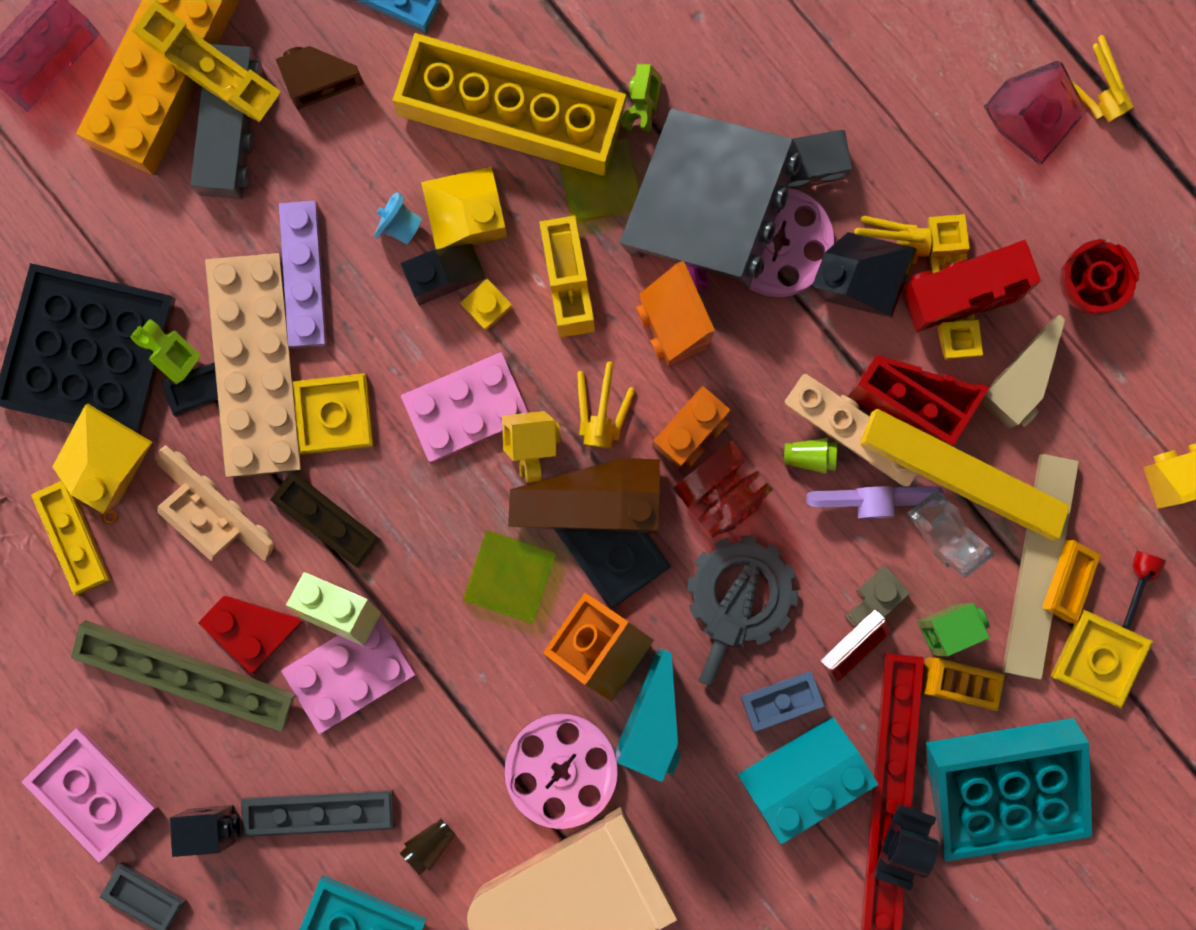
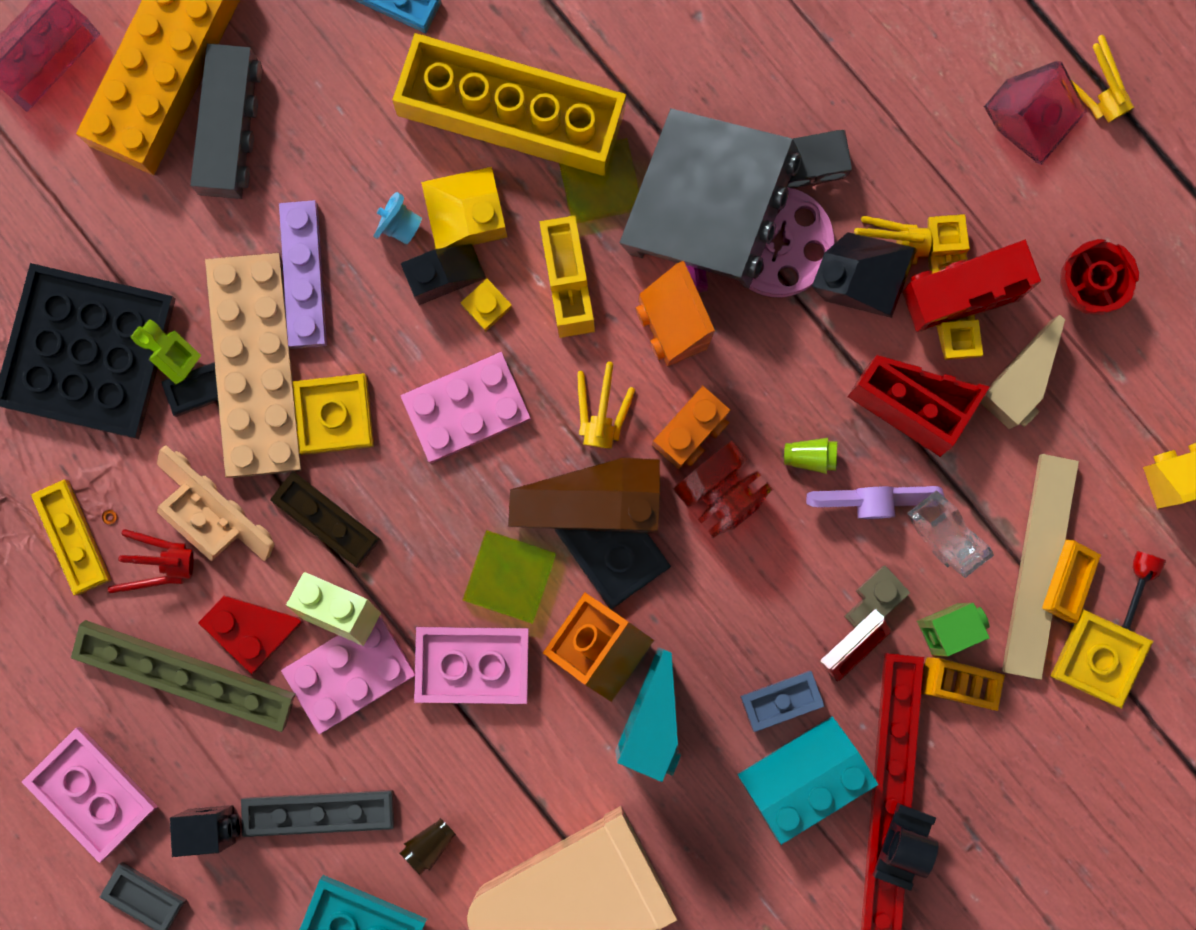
(100, 459): yellow slope -> none
(175, 563): none -> red plant
(205, 63): yellow slope -> none
(316, 75): reddish brown slope -> none
(471, 665): none -> bright pink plate
(528, 439): yellow brick -> none
(565, 789): bright pink wedge -> none
(644, 92): lime plate -> none
(731, 620): dark grey bar -> none
(842, 421): light nougat bracket -> none
(964, 475): yellow tile -> none
(1011, 789): teal slope -> none

